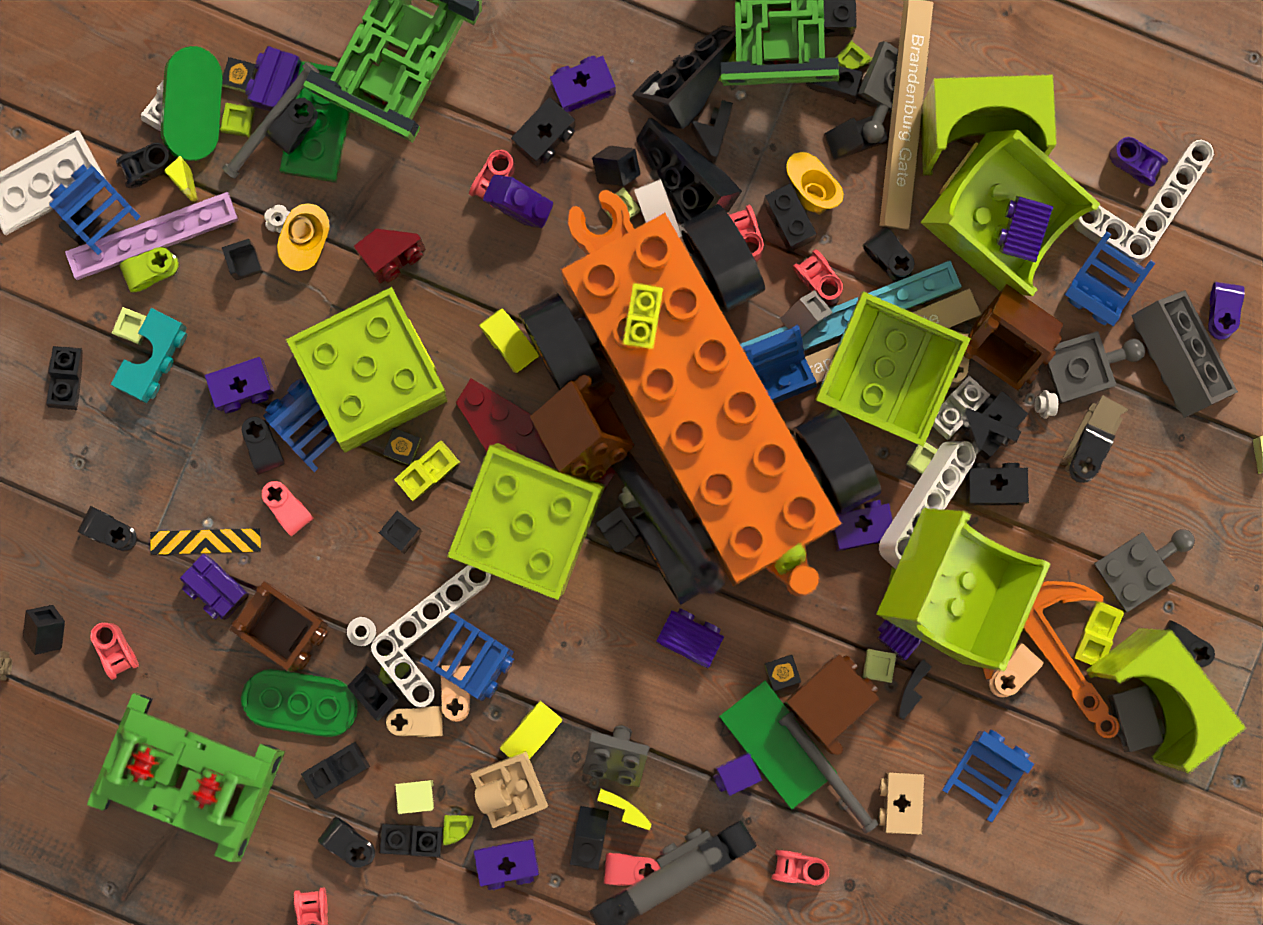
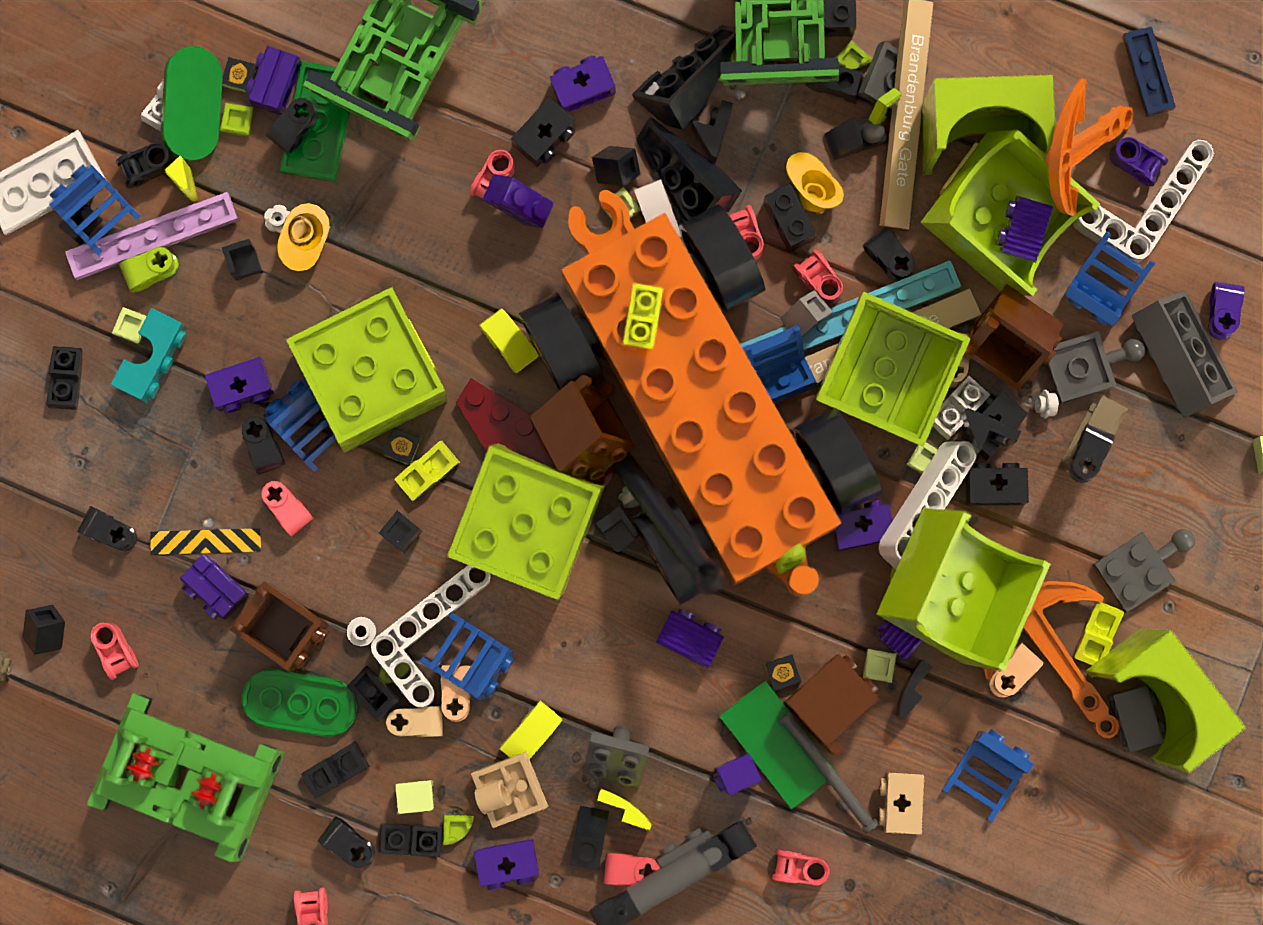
(260, 133): dark grey bar -> none
(389, 251): dark red slope -> none
(883, 104): none -> lime tile
(1070, 149): none -> orange piece
(1148, 71): none -> dark blue plate
(1192, 642): black piece -> none

